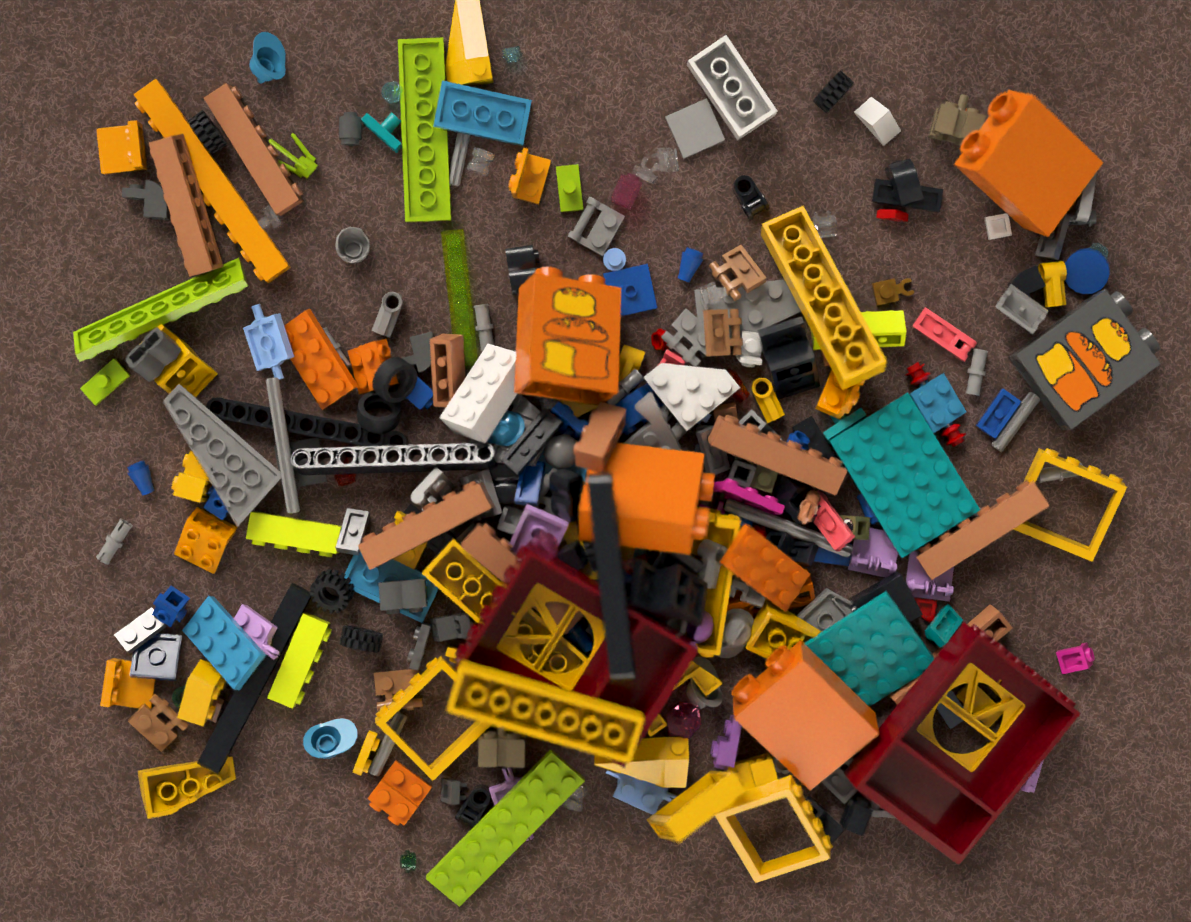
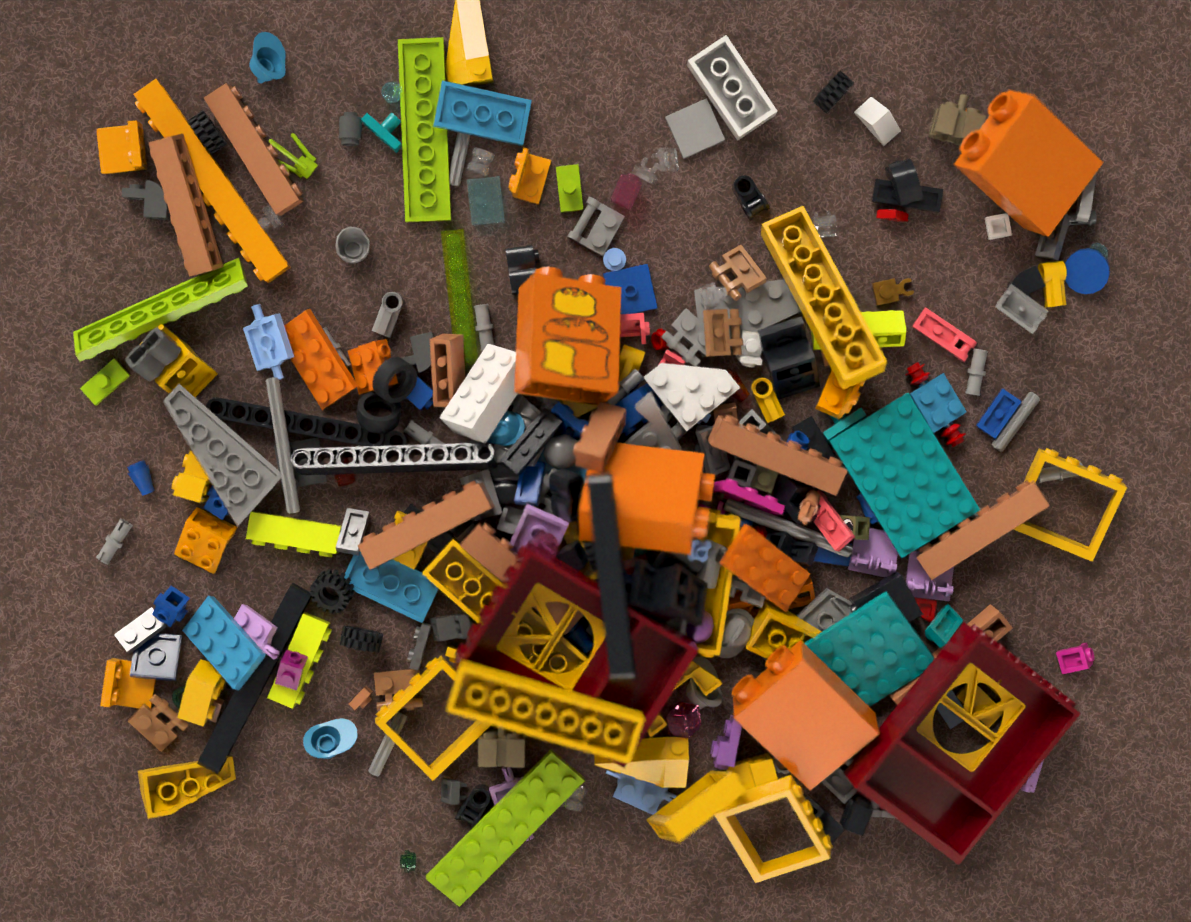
(291, 669): none -> magenta bracket
(362, 698): none -> nougat plate
(363, 762): yellow plate -> none
(399, 793): orange plate -> none
(403, 595): dark grey brick -> none
(421, 435): none -> light grey pin
(436, 484): light grey plate -> none
(485, 200): none -> clear light blue plate
(511, 54): clear light blue plate -> none
(634, 325): none -> coral bracket
(690, 262): blue cone -> none
(696, 546): none -> light blue plate
(1086, 358): brick -> none

